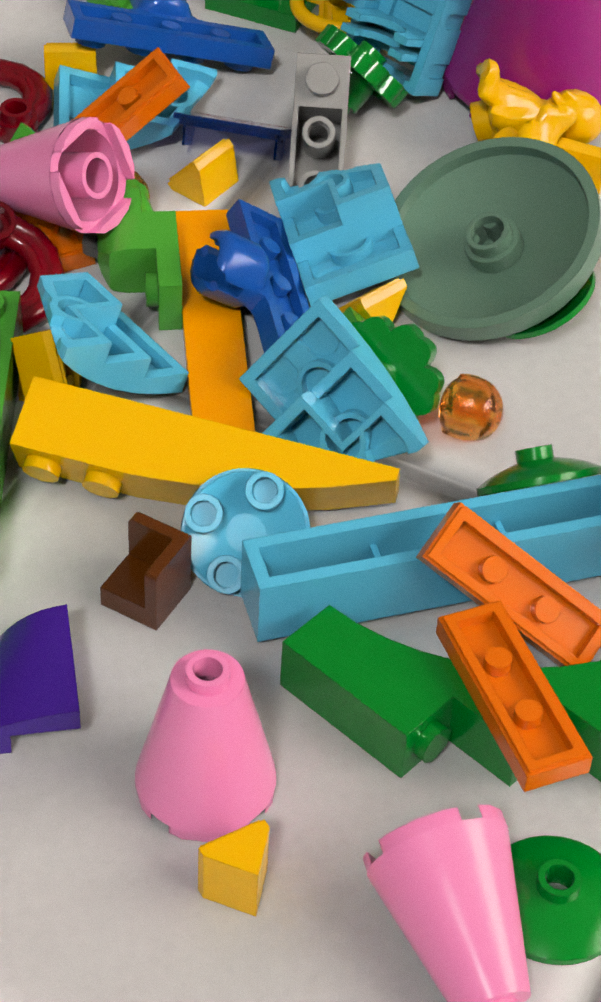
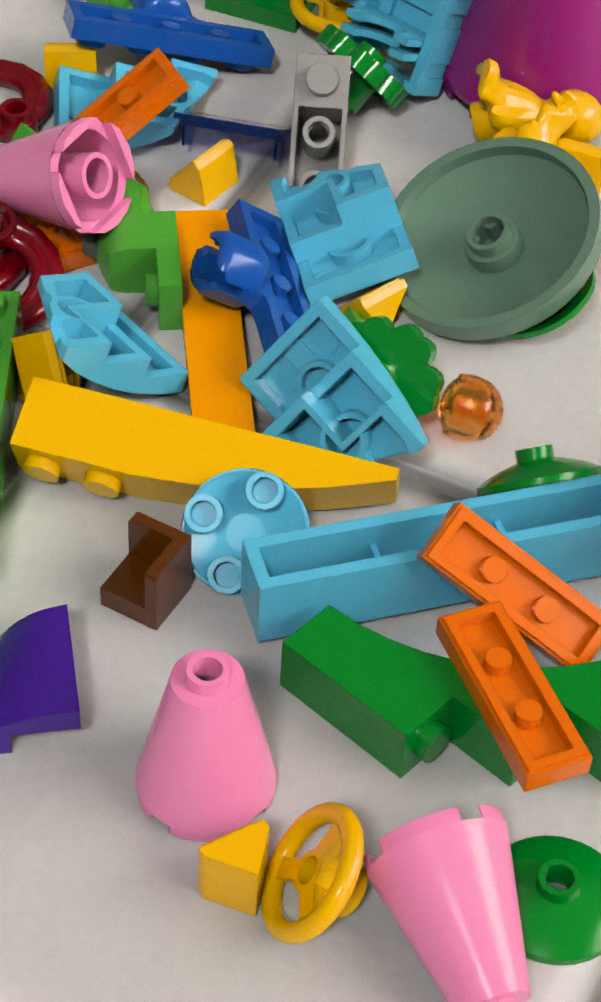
(327, 880): none -> yellow piece

